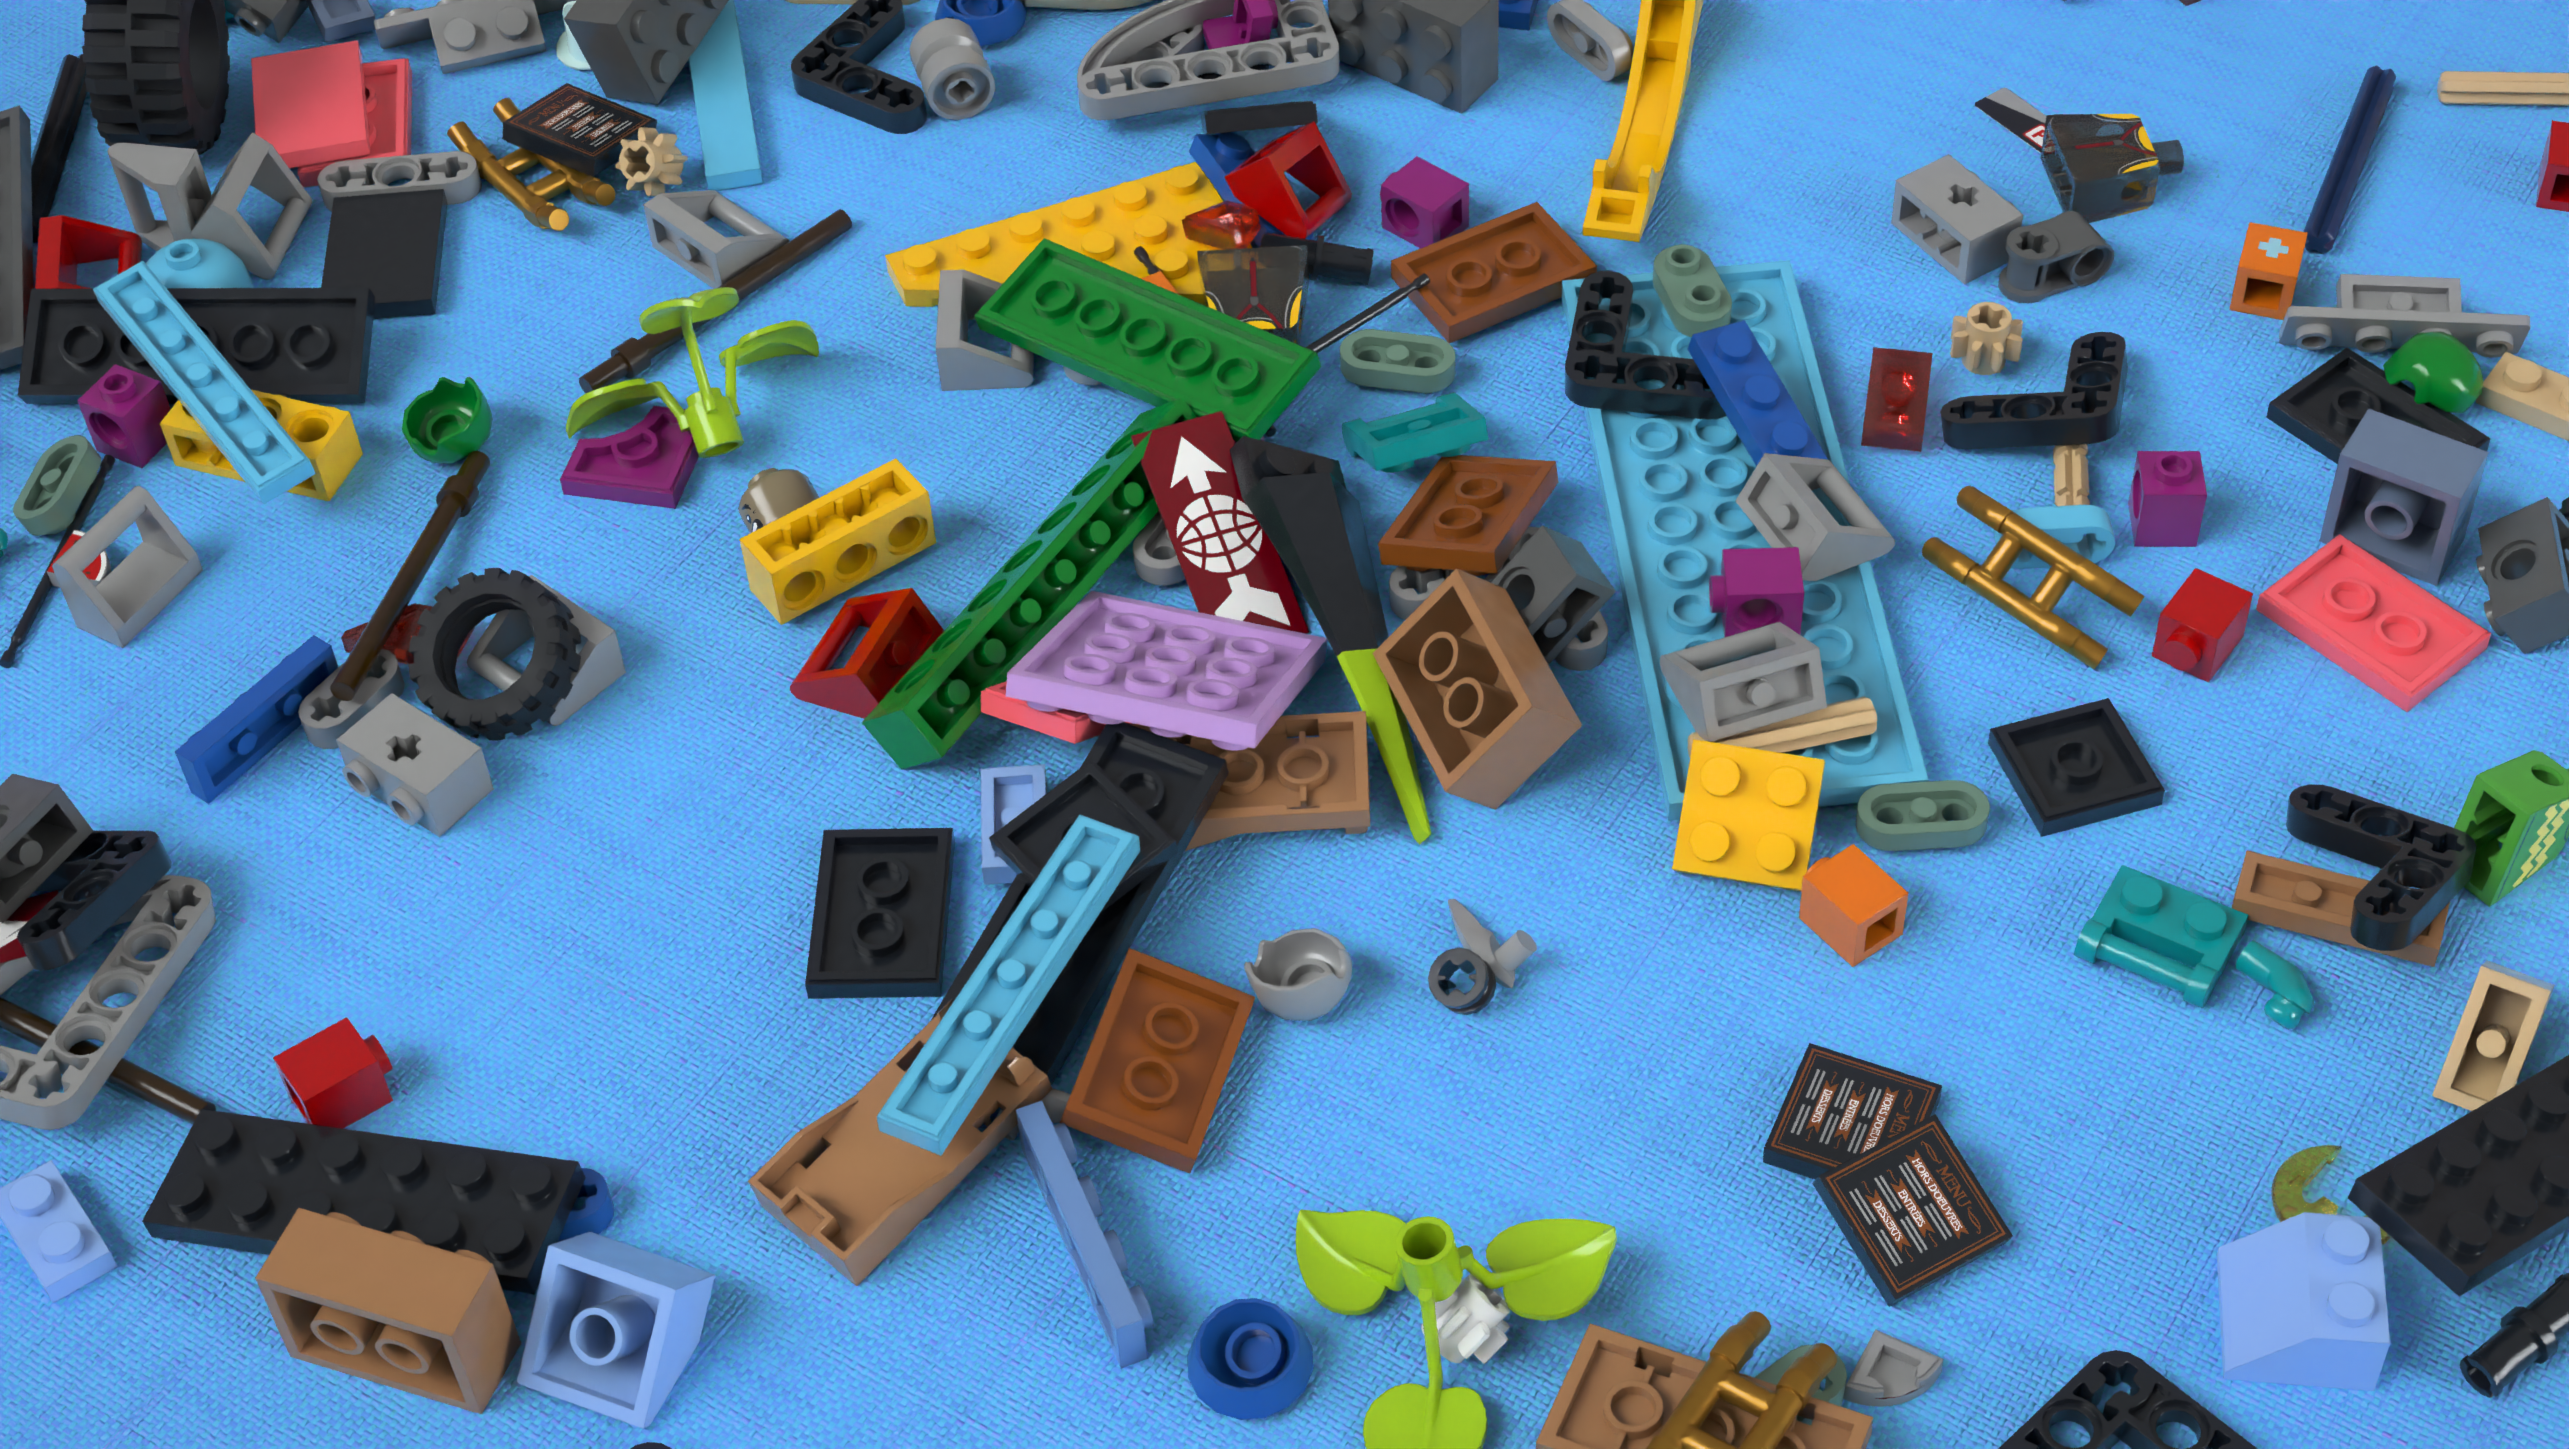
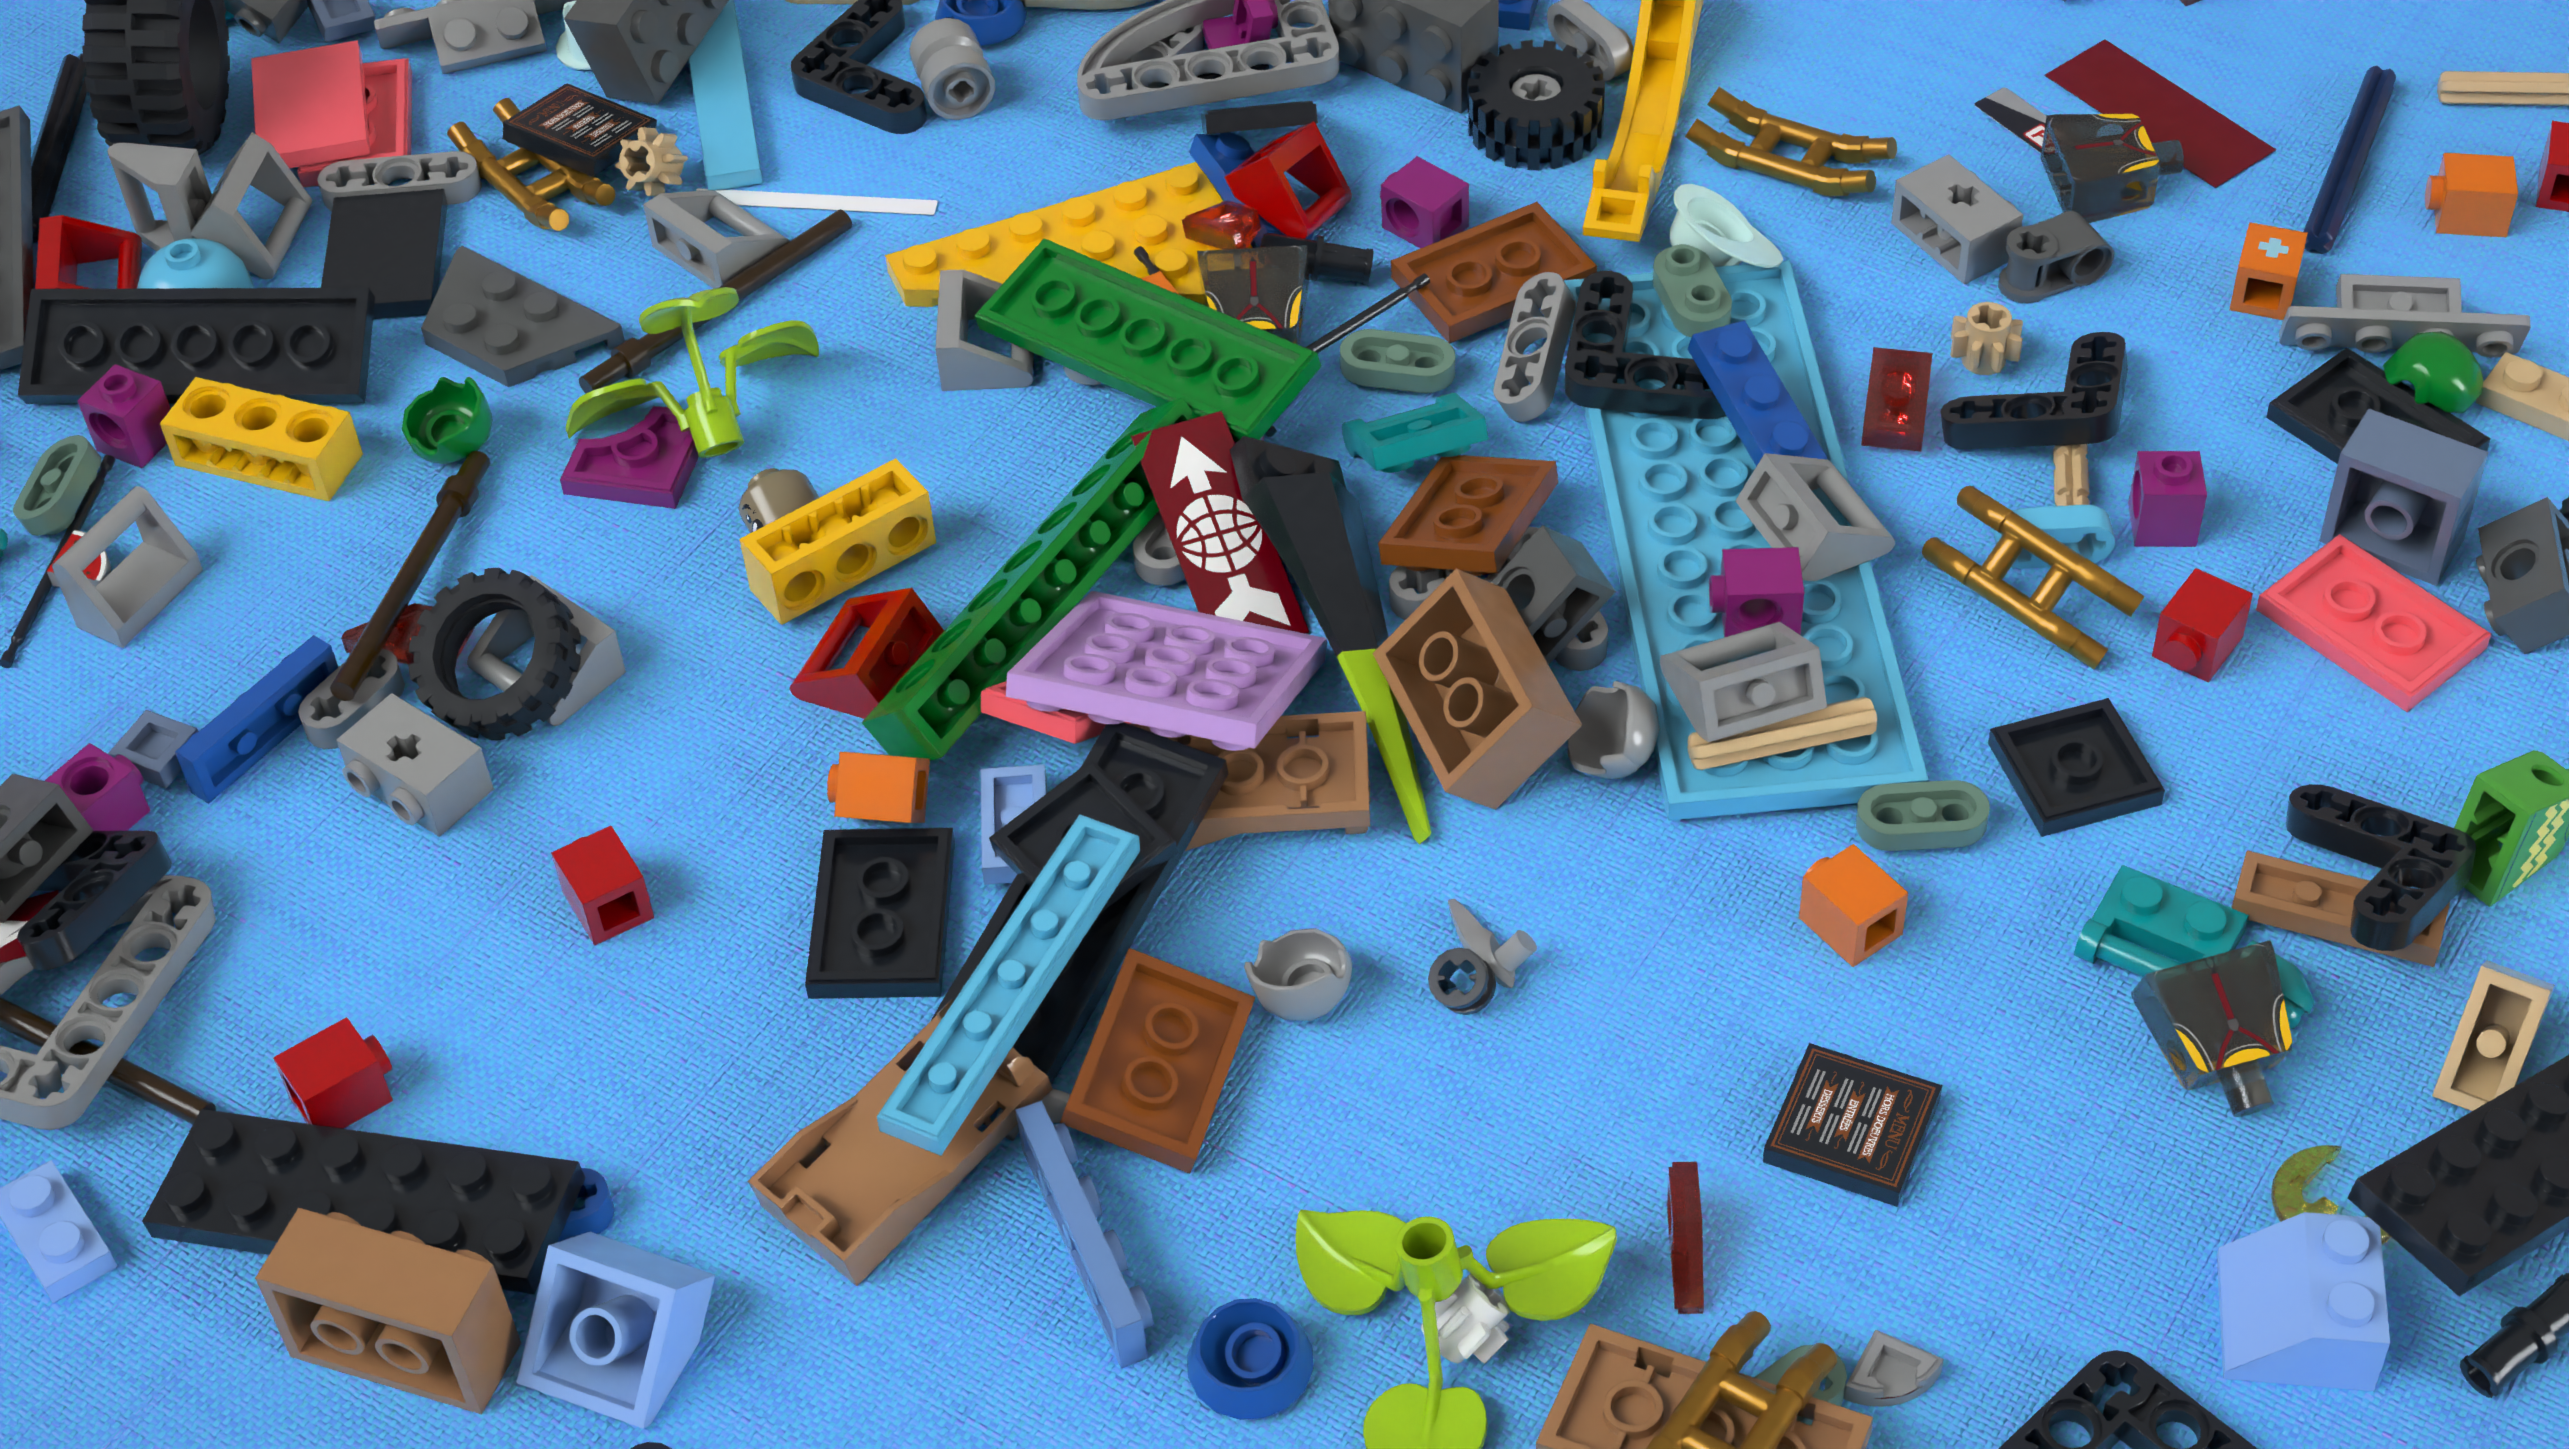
(103, 789): none -> magenta brick
(152, 746): none -> sand blue plate
(204, 382): medium azure tile -> none
(508, 322): none -> dark grey wing
(602, 885): none -> red brick
(829, 202): none -> white sticker
(879, 787): none -> orange brick
(1536, 105): none -> black bush
(1542, 367): none -> light grey beam
(1615, 731): none -> light grey hair
(1685, 1237): none -> clear red tile
(1719, 229): none -> light aqua piece
(1748, 815): yellow plate -> none
(1770, 129): none -> pearl gold piece
(1912, 1210): black tile -> none
(2122, 85): none -> dark red sticker
(2220, 1022): none -> clear smoke torso
(2473, 194): none -> orange brick

